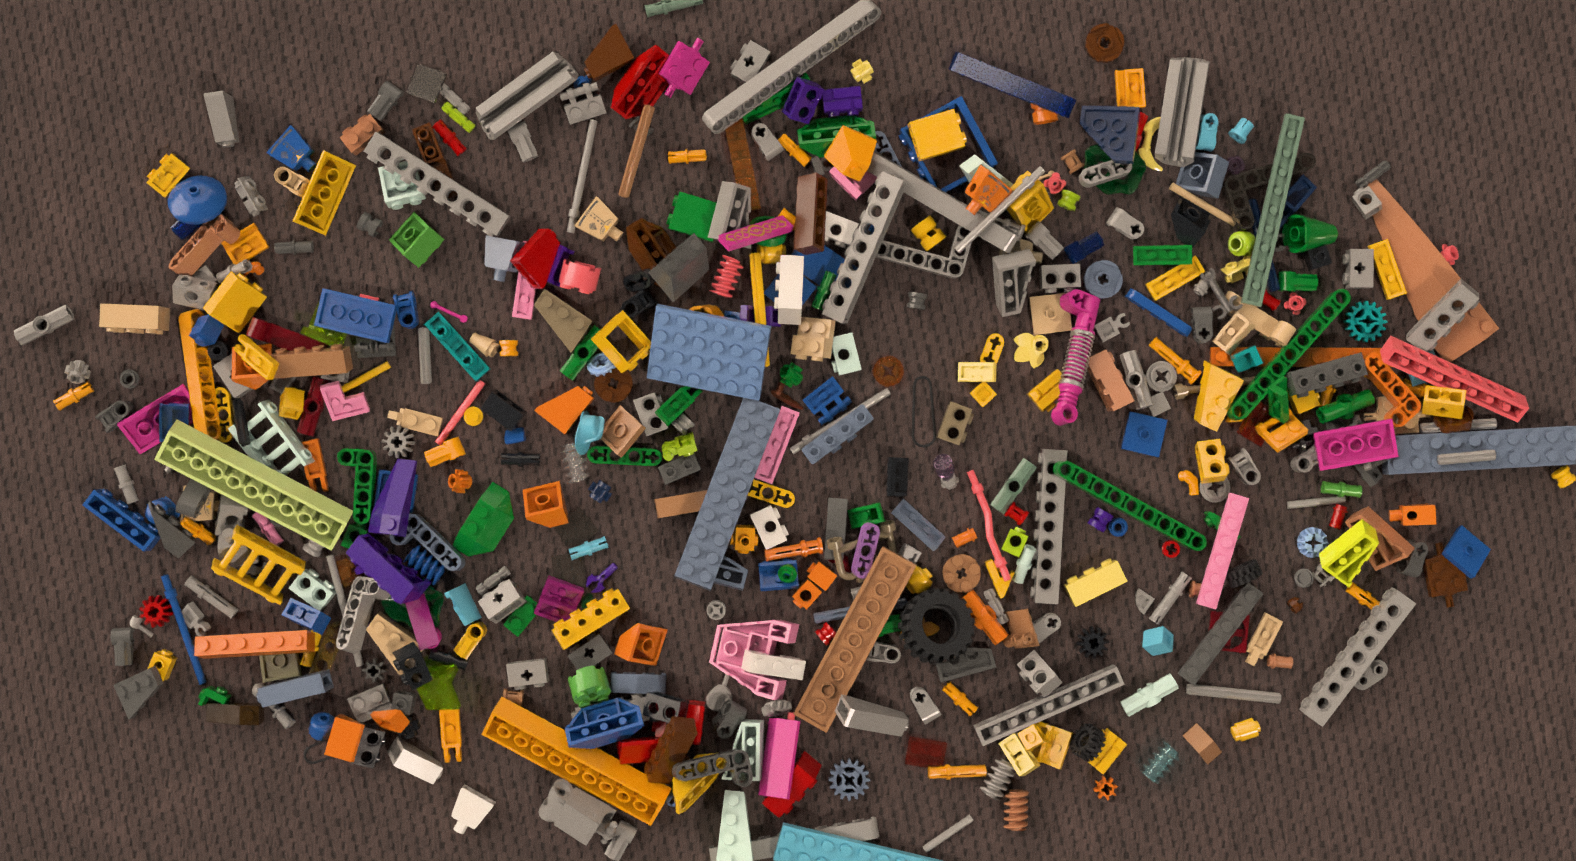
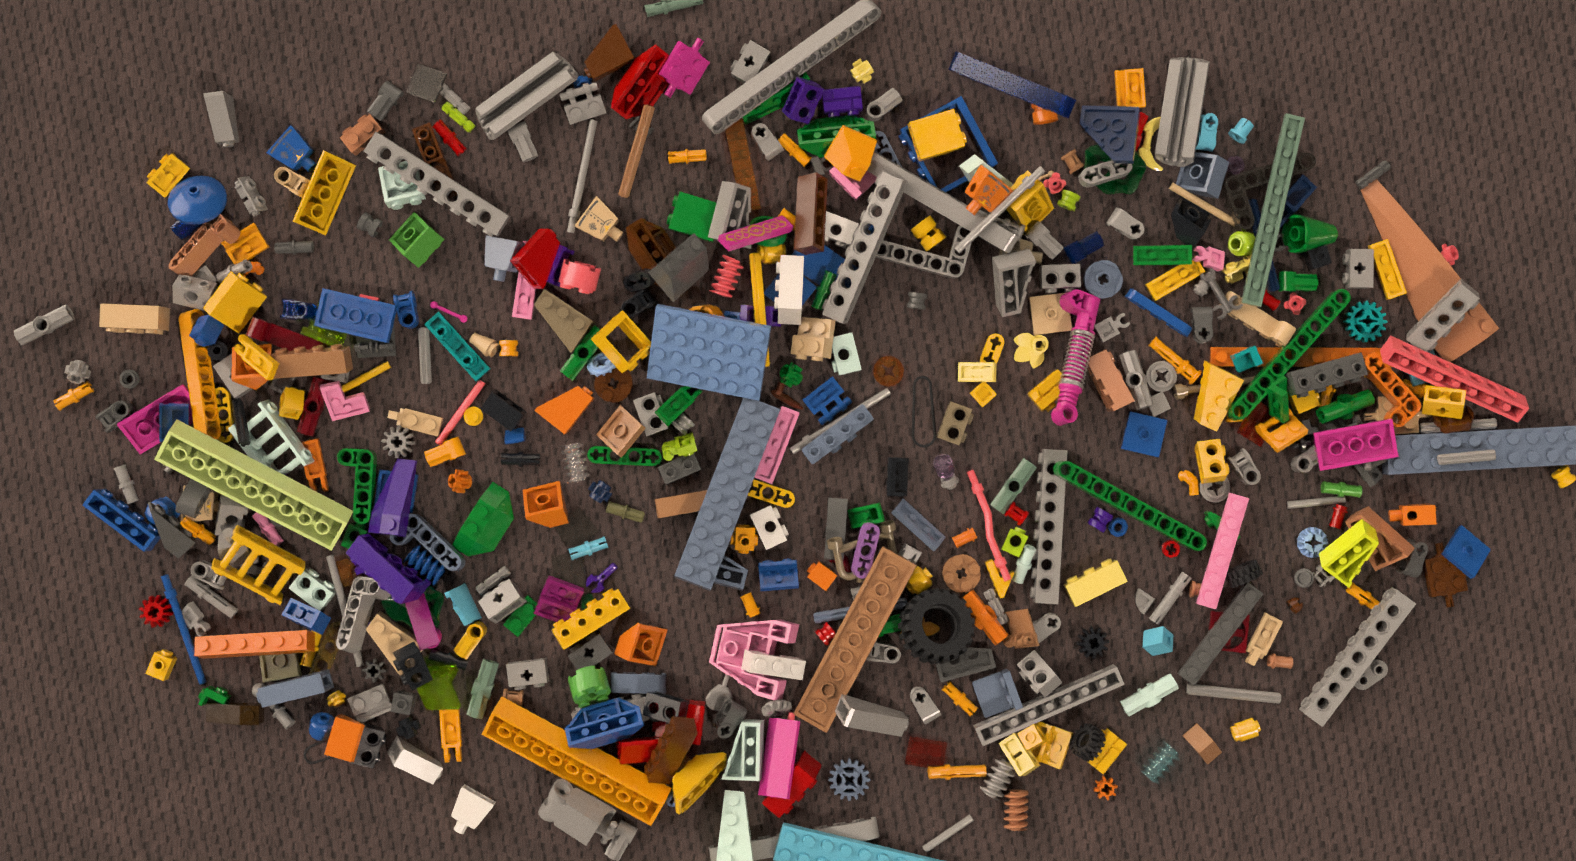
(123, 645): dark grey piece -> none
(135, 622): light grey hand -> none
(137, 690): dark grey wing -> none
(209, 576): none -> light grey piece
(298, 310): none -> clear blue piece
(313, 548): light grey wheel -> none
(336, 699): none -> yellow plate
(391, 720): orange slope -> none
(482, 689): none -> sand green piece
(588, 431): medium azure piece -> none
(625, 512): none -> olive axle
(711, 768): dark grey beam -> none
(716, 612): light grey wheel -> none
(750, 605): none -> light orange pin
(770, 554): orange pin -> none
(789, 569): green plate -> none
(807, 585): orange brick -> none
(884, 104): none -> light grey piece
(997, 693): none -> sand blue bracket
(1109, 33): reddish brown plate -> none
(1211, 257): none -> bright pink plate
(1233, 333): tan slope -> none
(1369, 209): light grey brick -> none

